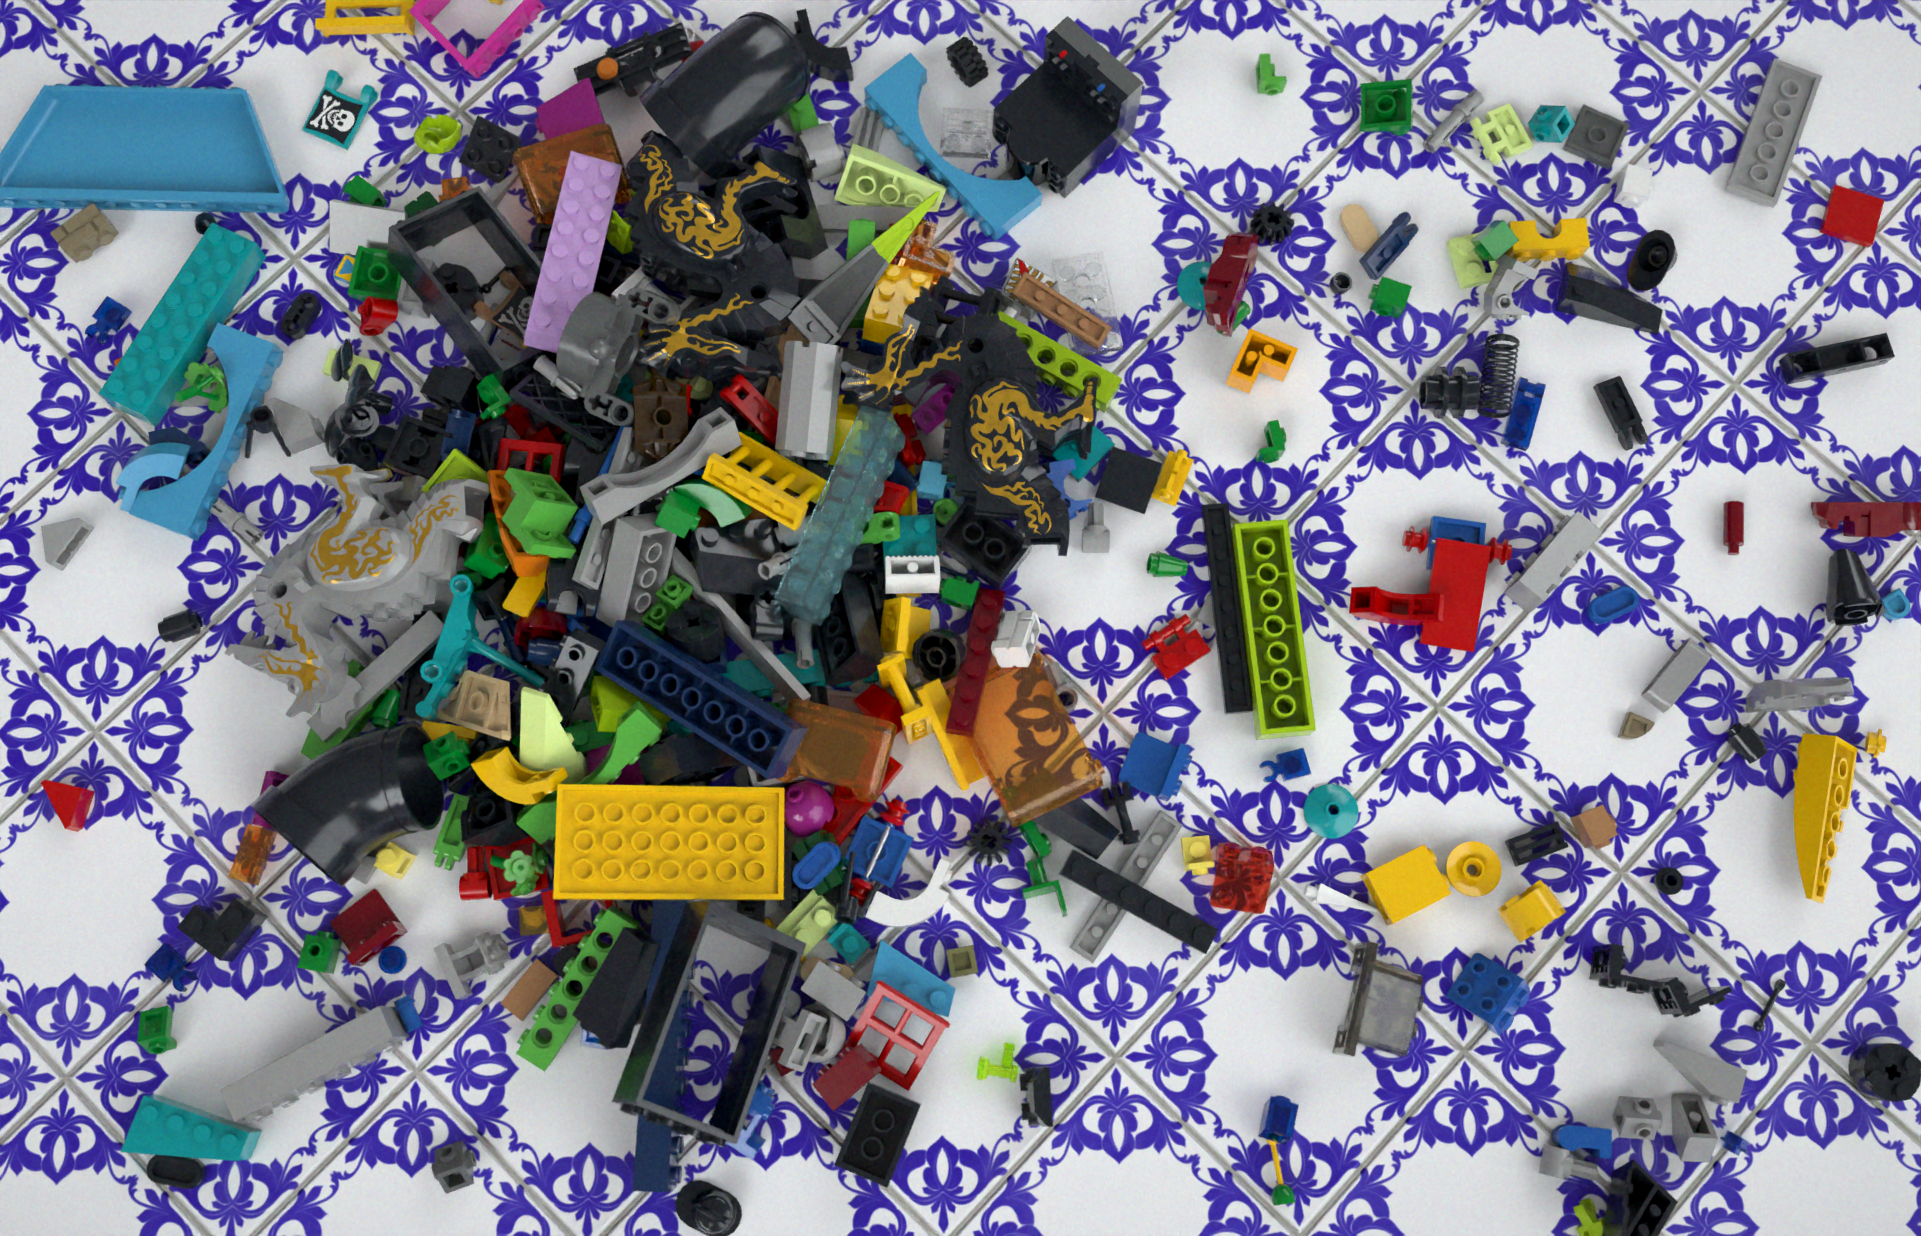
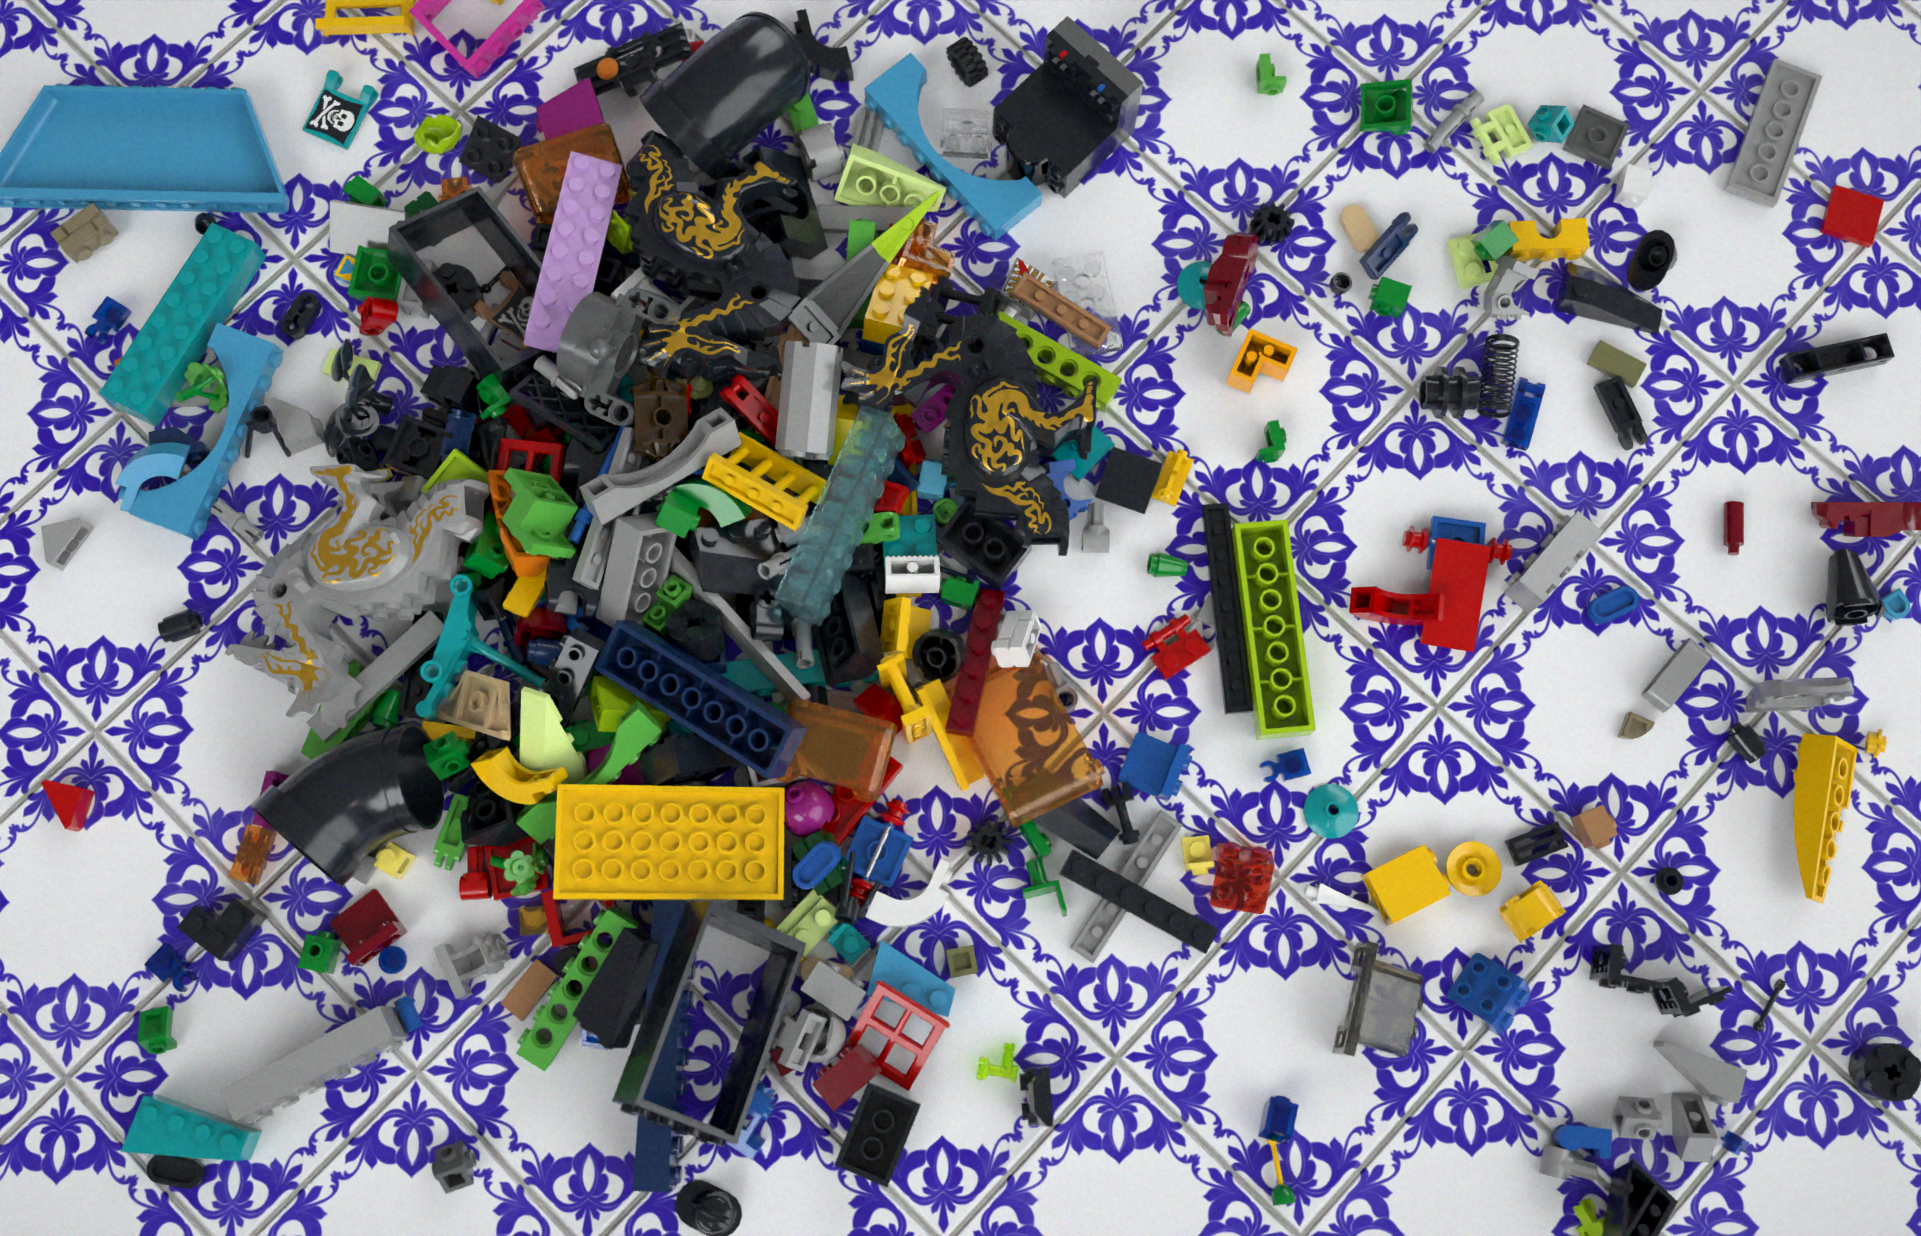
(1616, 363): none -> olive tile

